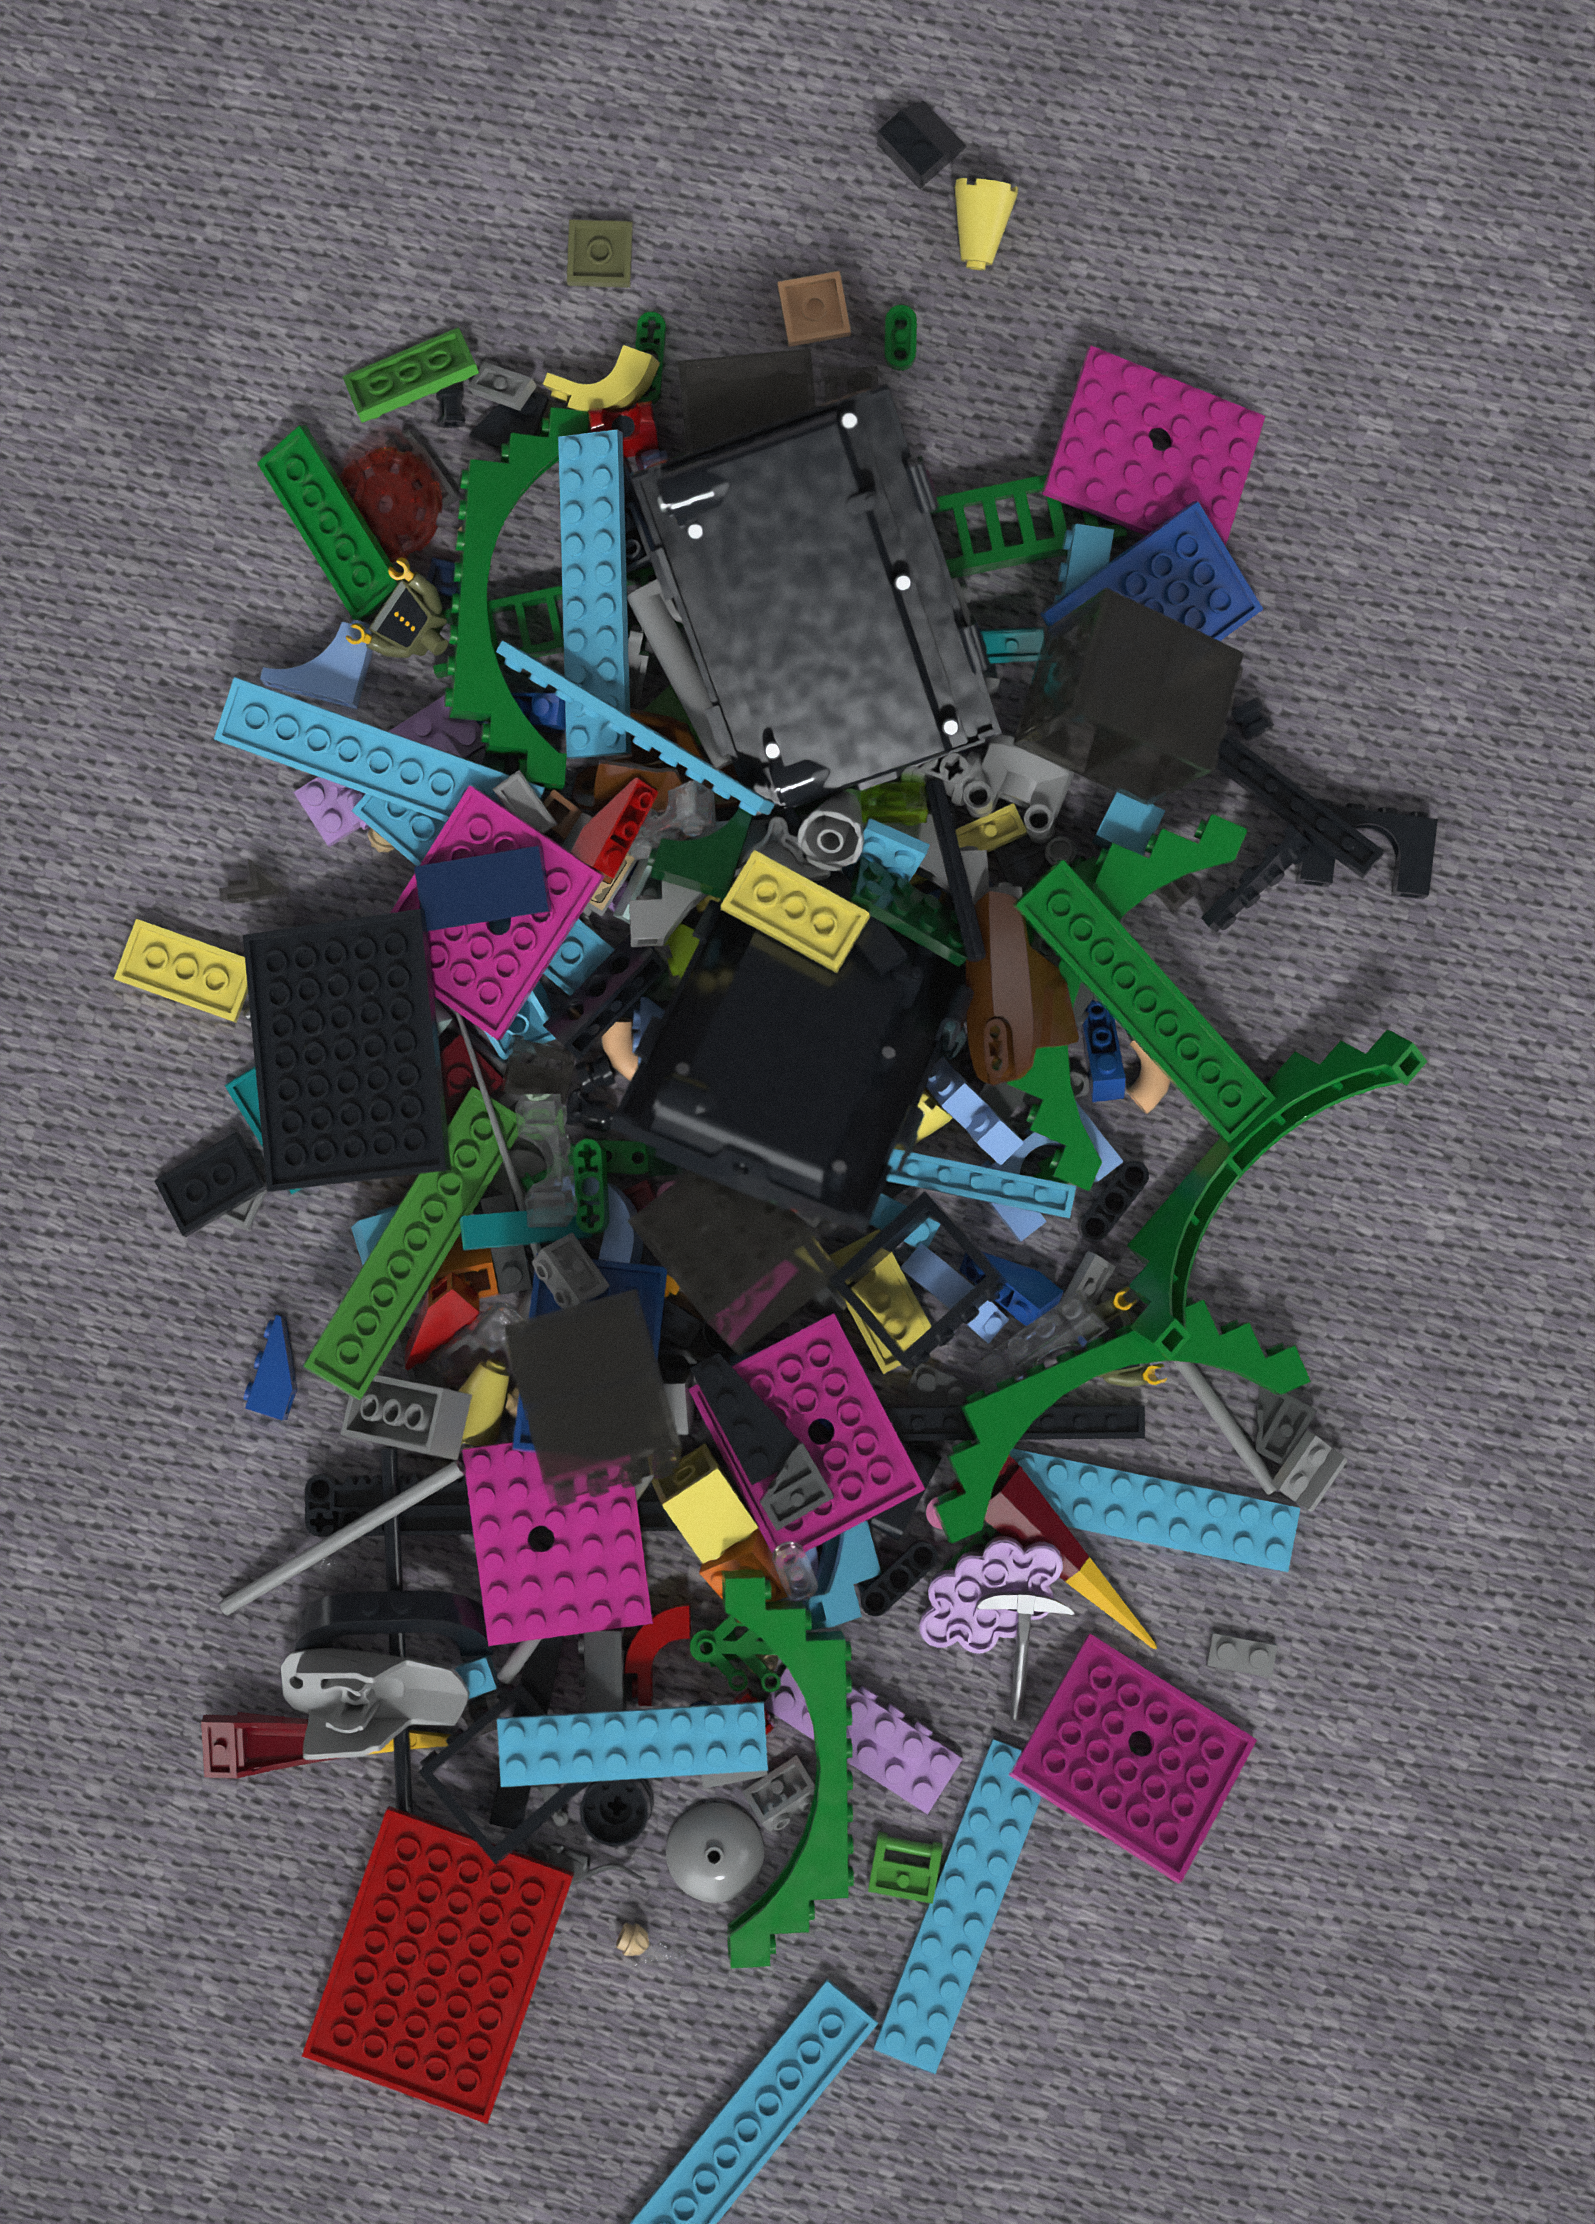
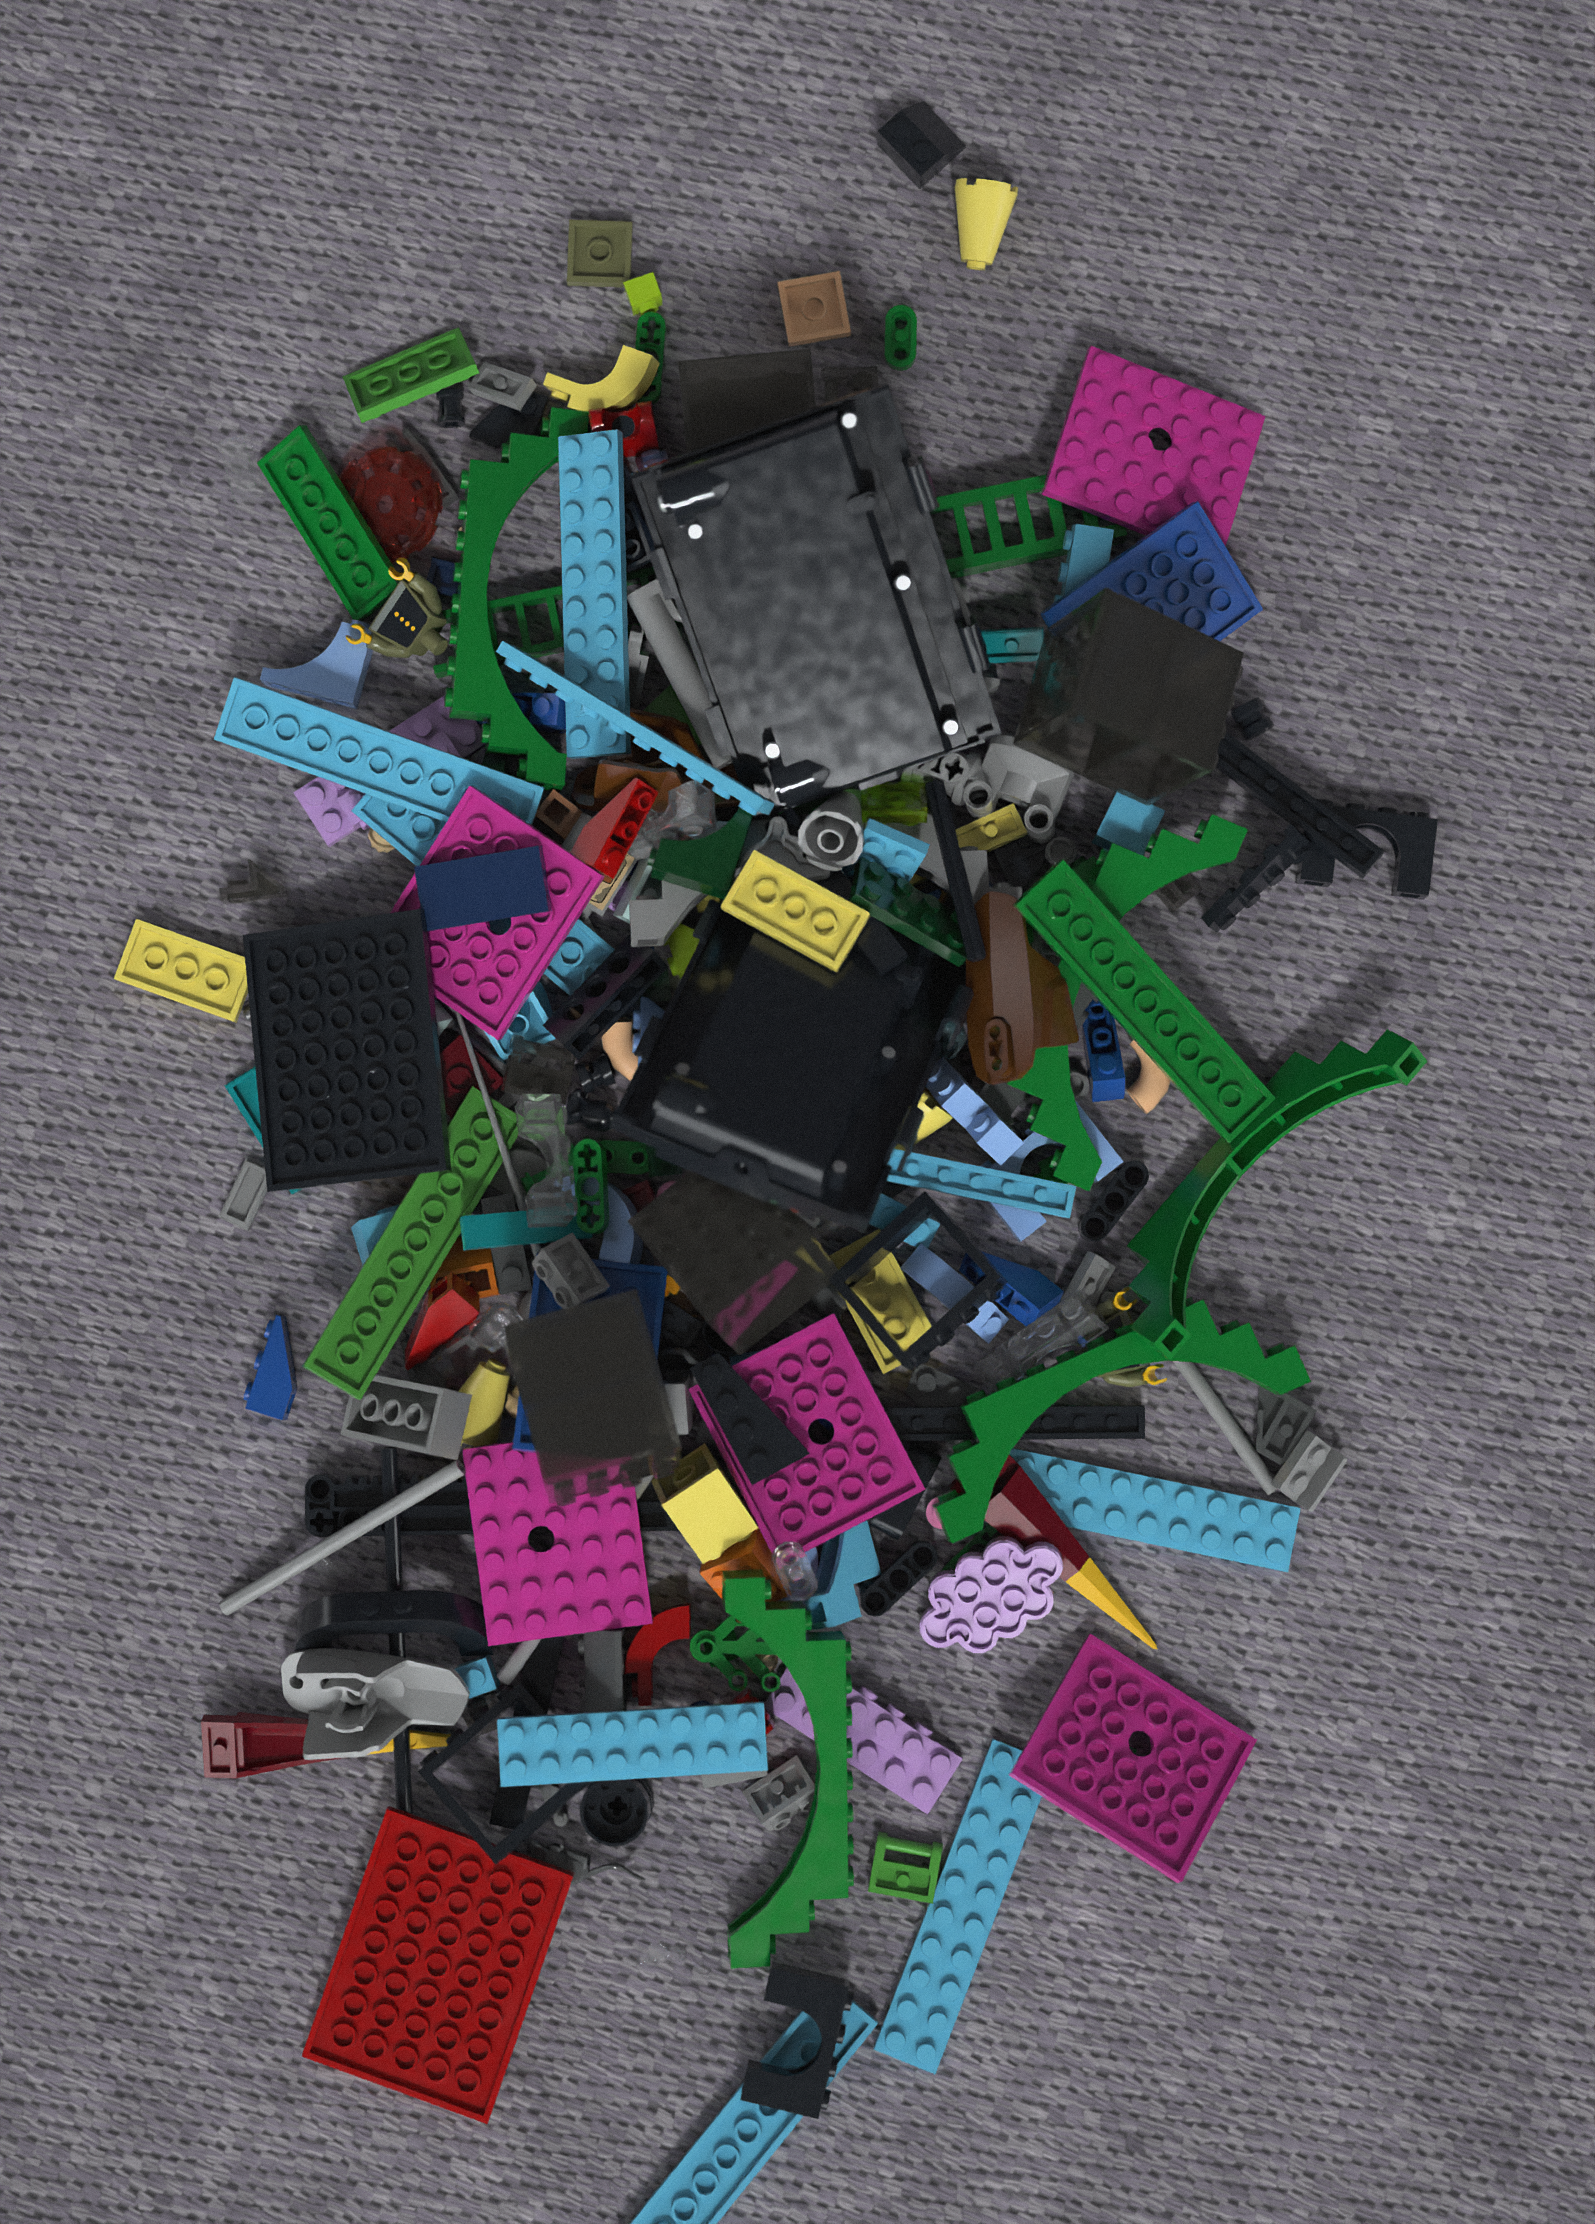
(211, 1184): black tile -> none
(524, 802): light grey tile -> none
(632, 1940): tan plate -> none
(643, 294): none -> lime plate
(720, 1829): light grey dish -> none
(795, 1489): dark grey wing -> none
(804, 2087): none -> black arch
(1025, 1604): flat silver piece -> none
(1241, 1655): light grey plate -> none

